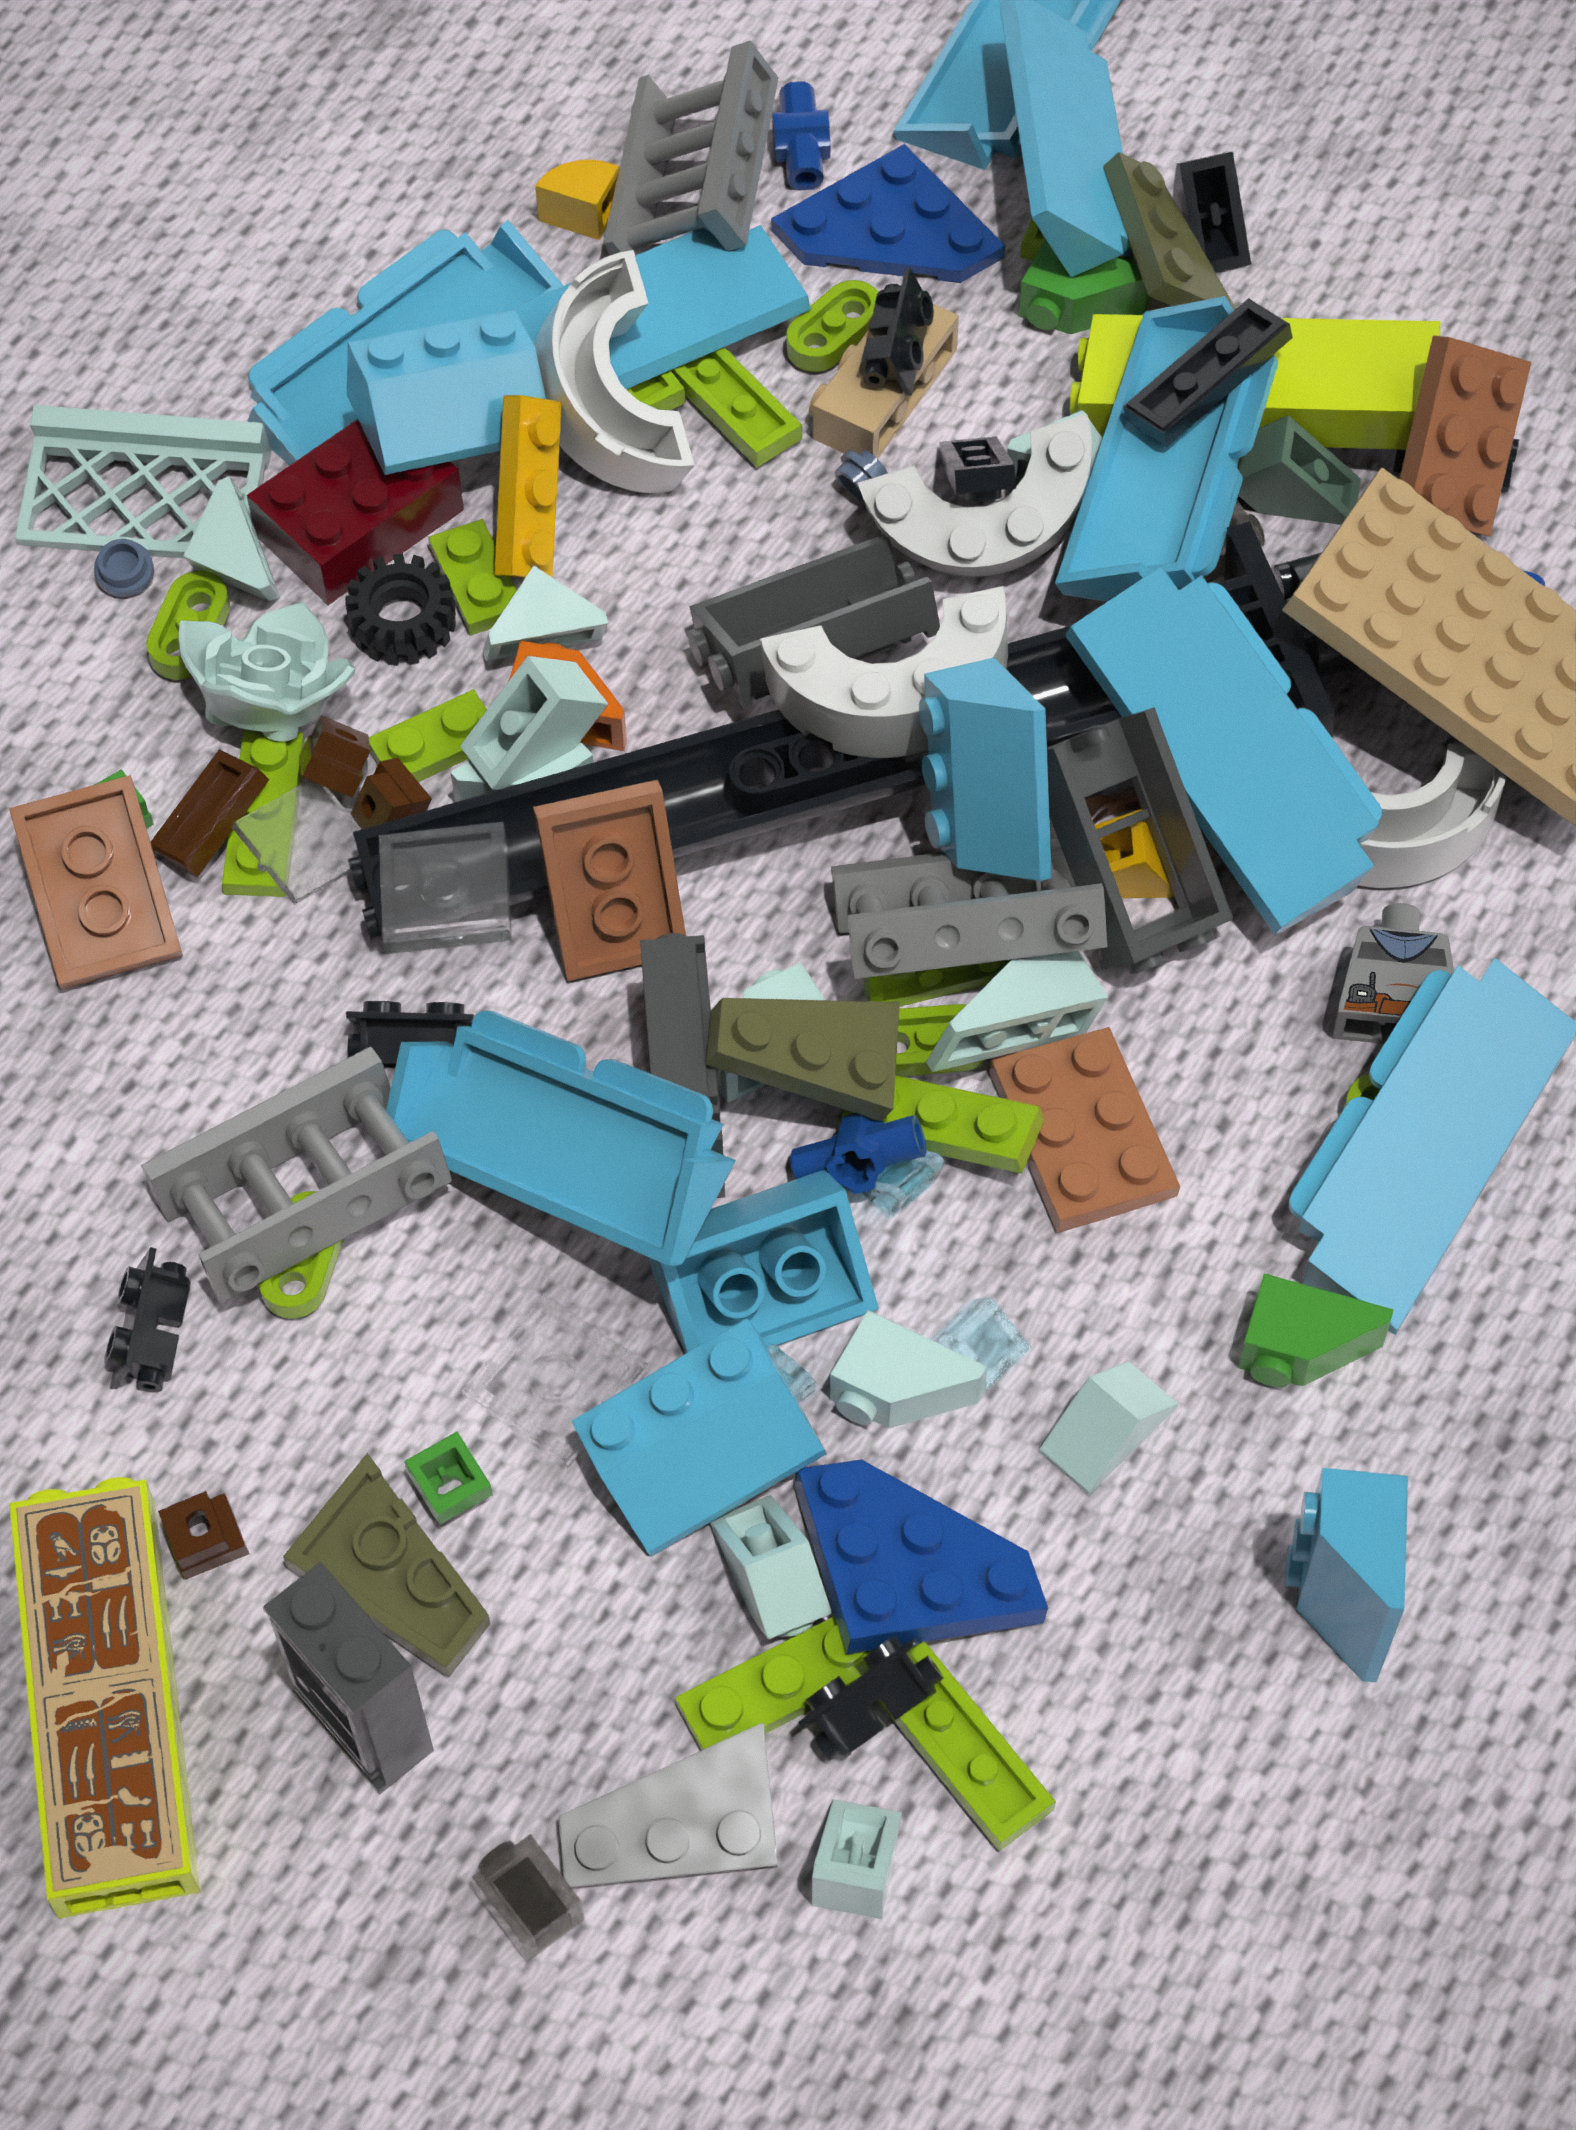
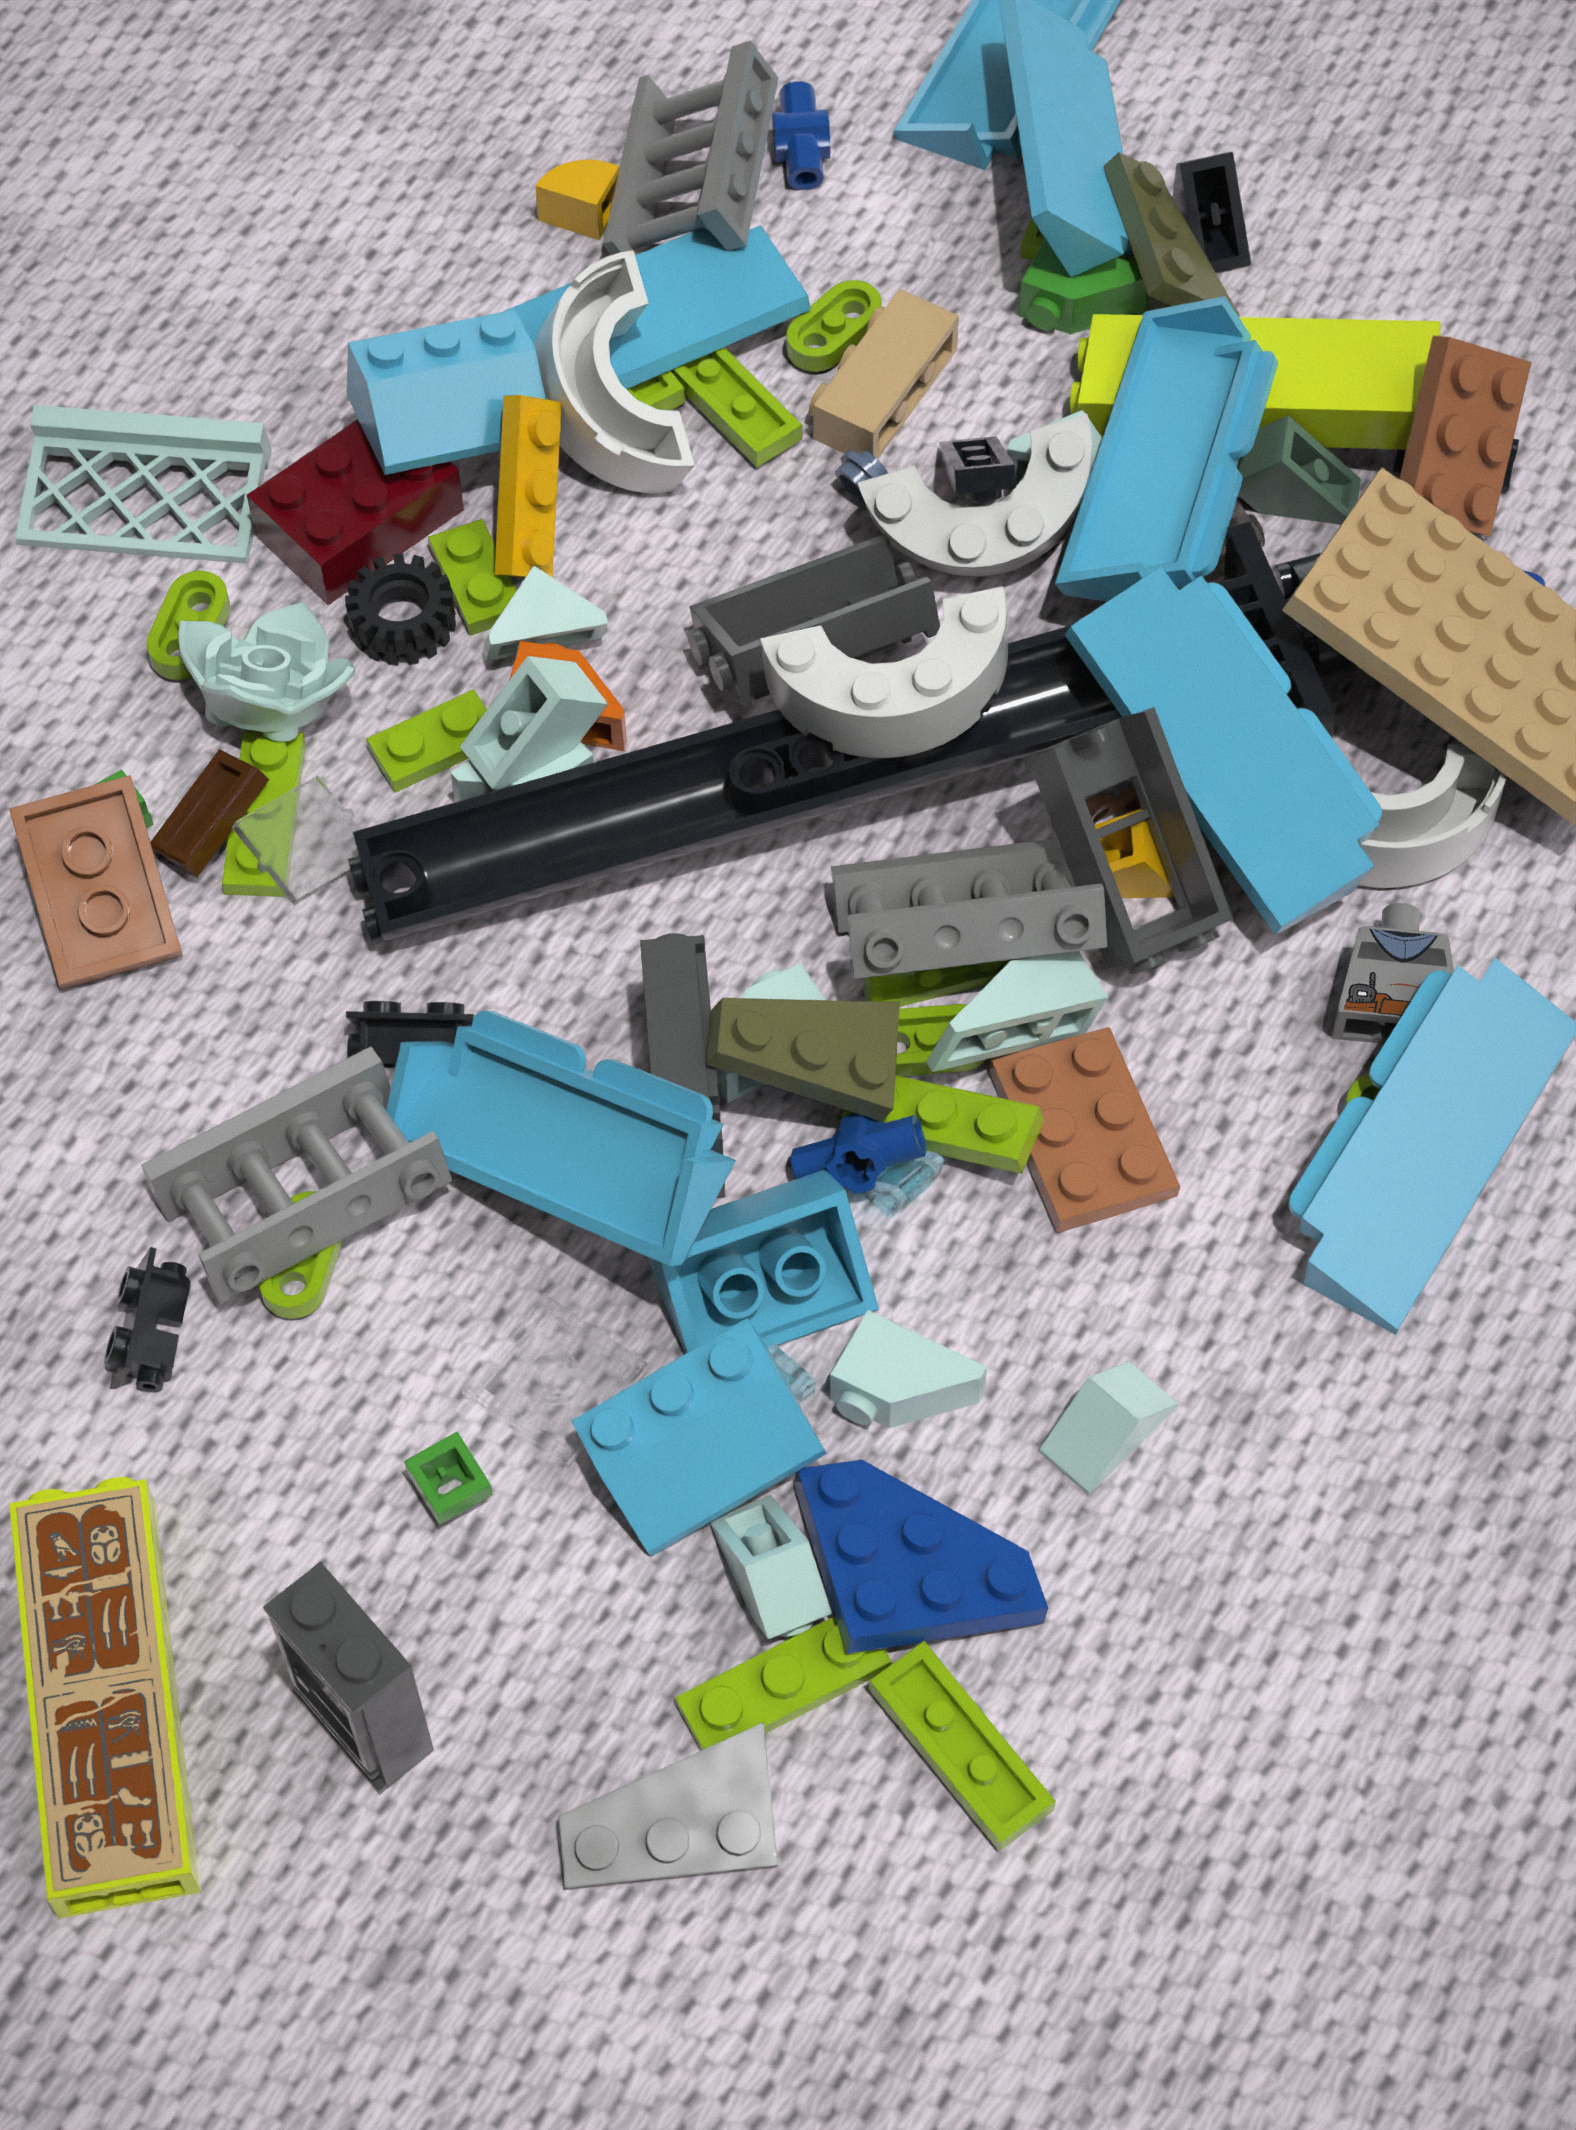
(123, 568): sand blue plate -> none
(214, 1548): reddish brown piece -> none
(229, 544): light aqua slope -> none
(335, 756): reddish brown piece -> none
(389, 795): reddish brown piece -> none
(392, 1569): olive wing -> none
(440, 281): medium azure slope -> none
(445, 888): clear tile -> none
(527, 1896): clear smoke brick -> none
(609, 876): nougat plate -> none
(847, 1711): black hinge -> none
(855, 1859): light aqua slope -> none
(889, 221): blue plate -> none
(903, 318): black hinge -> none
(985, 1336): clear light blue slope -> none
(986, 771): medium azure slope -> none
(1207, 372): black tile -> none
(1308, 1332): bright green slope -> none
(1352, 1564): medium azure slope -> none

